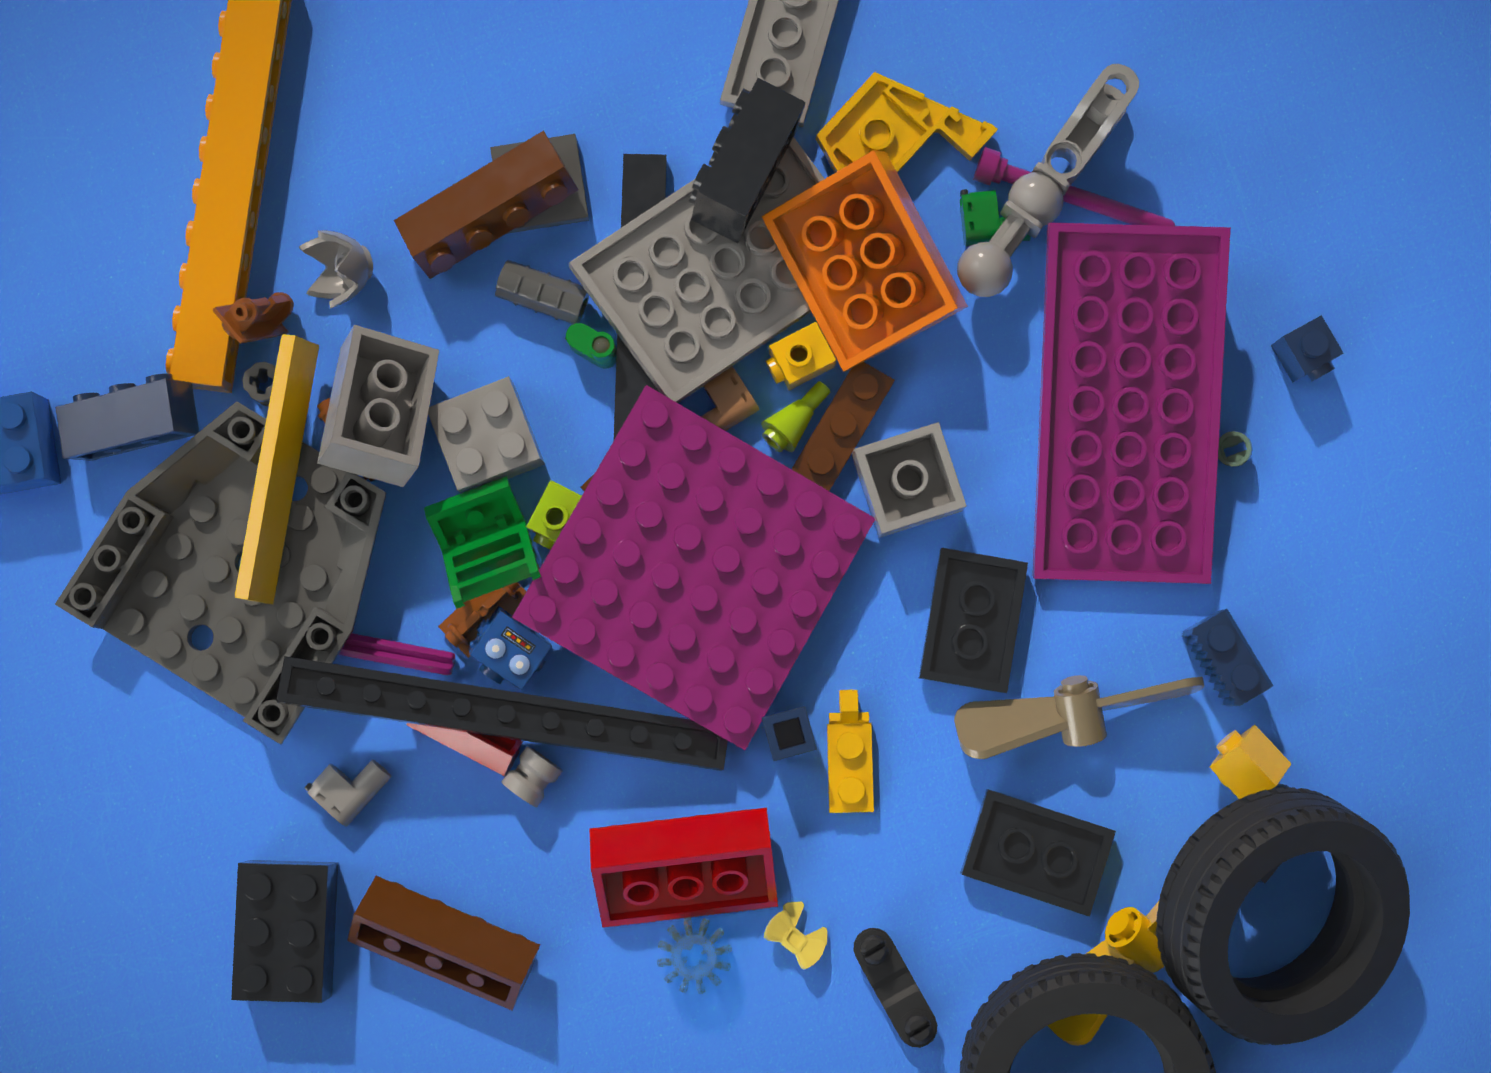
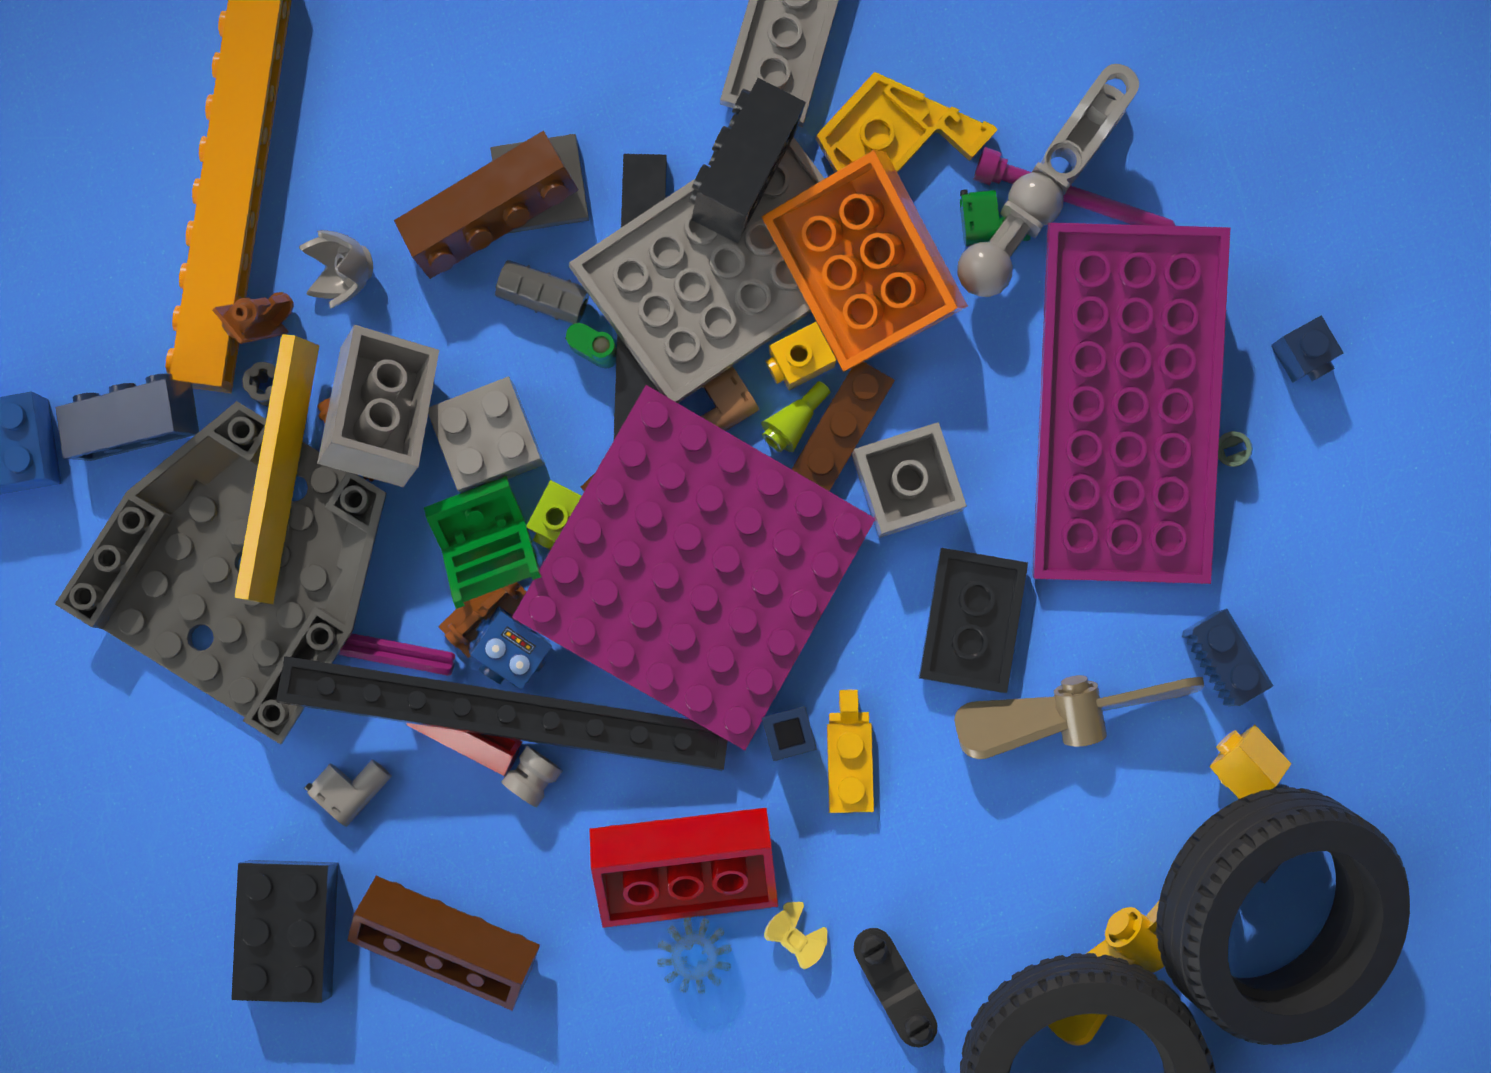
(1037, 852): black plate -> none

